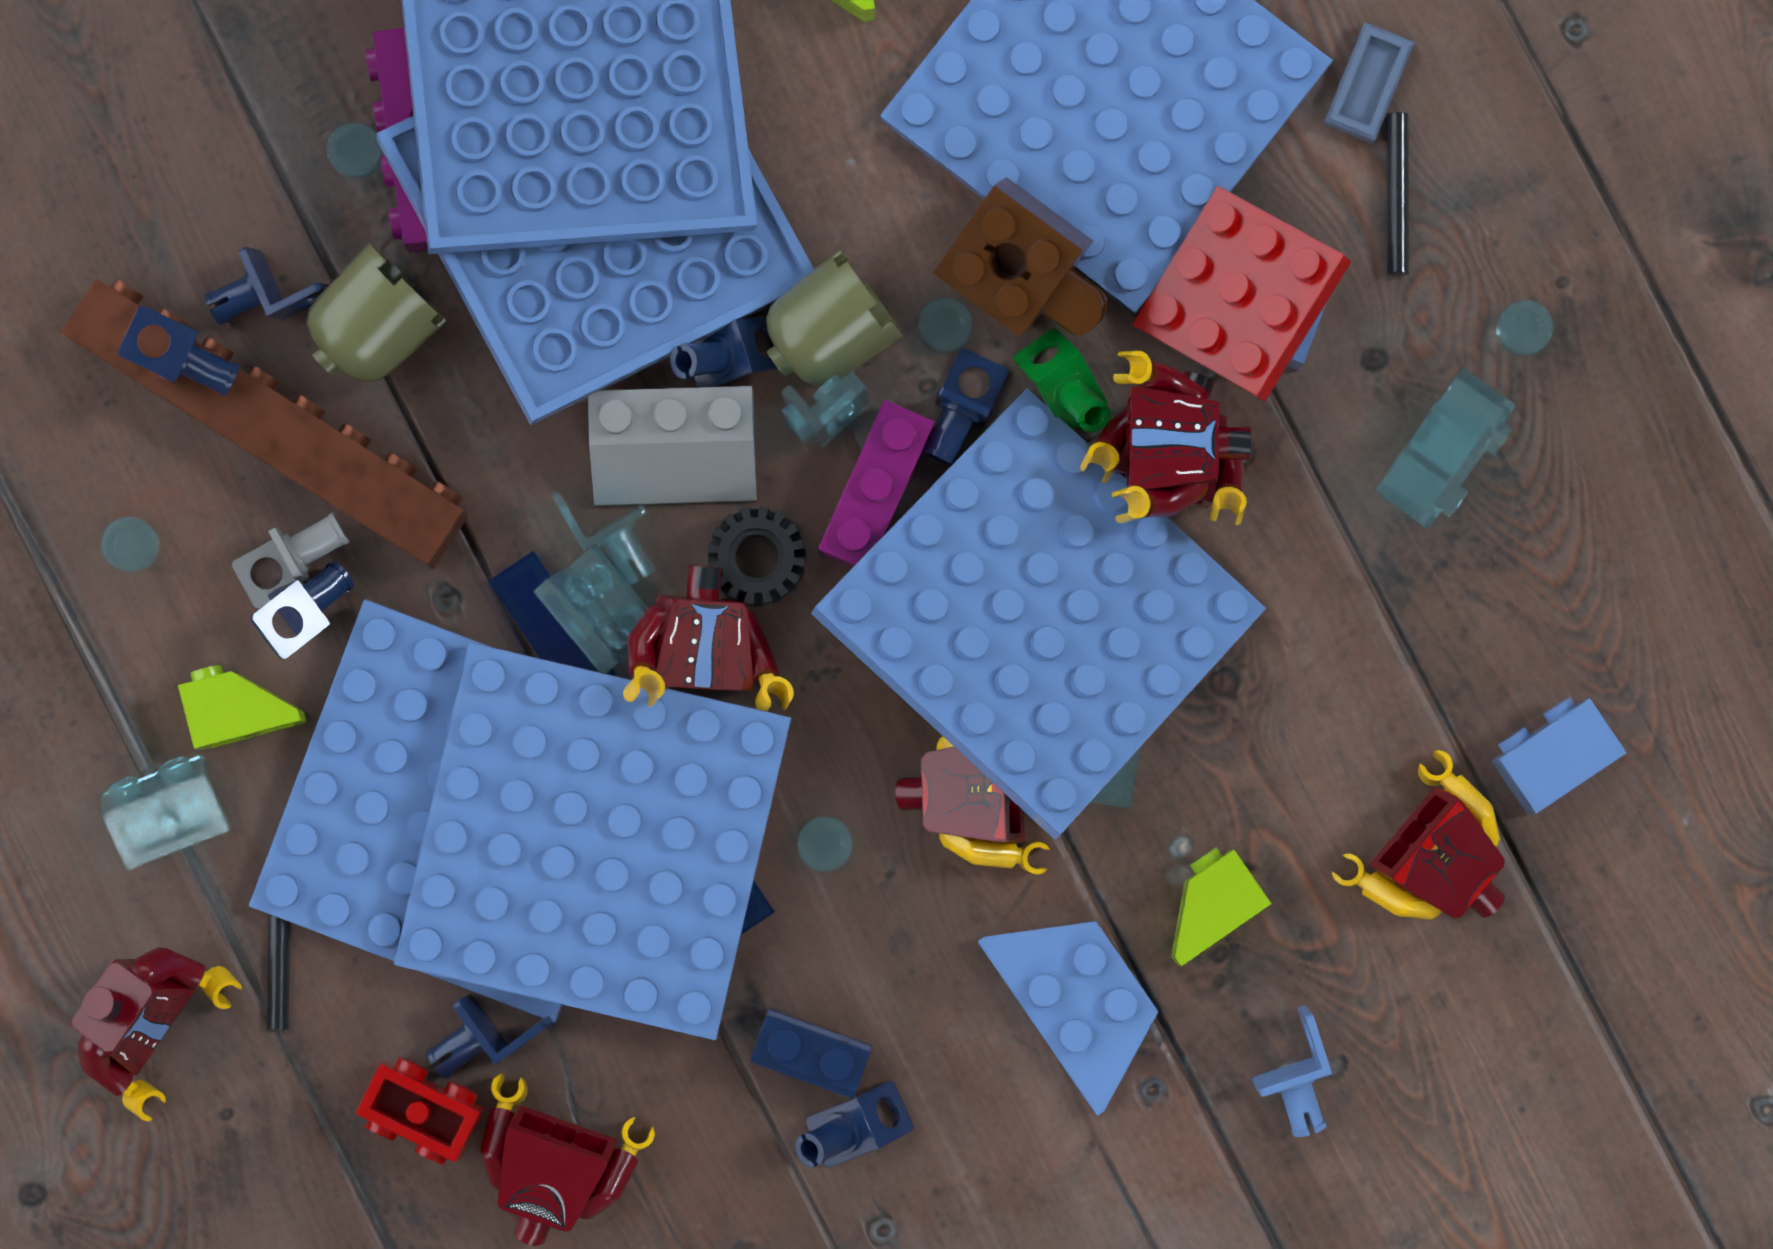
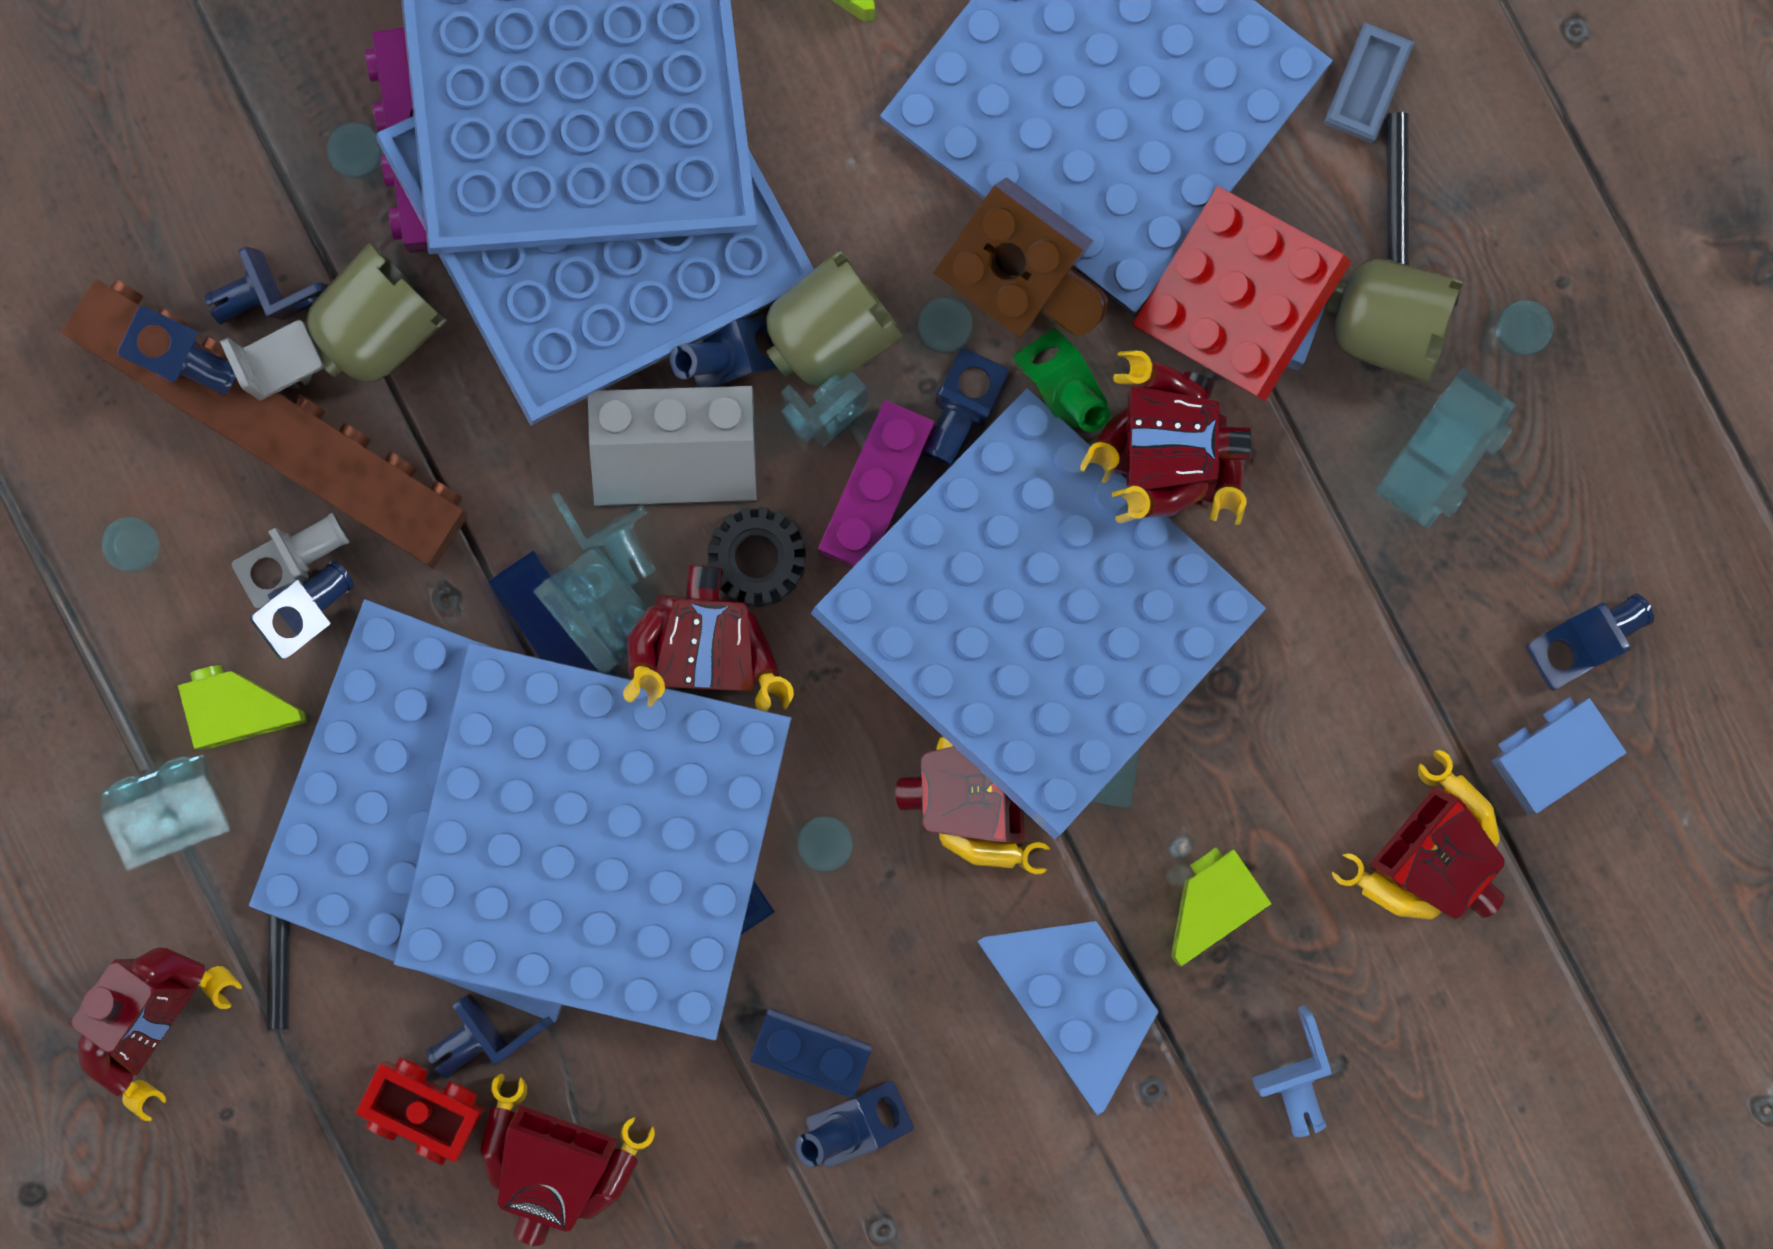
(274, 361): none -> light grey bracket
(1394, 316): none -> olive cylinder
(1592, 637): none -> dark blue bracket

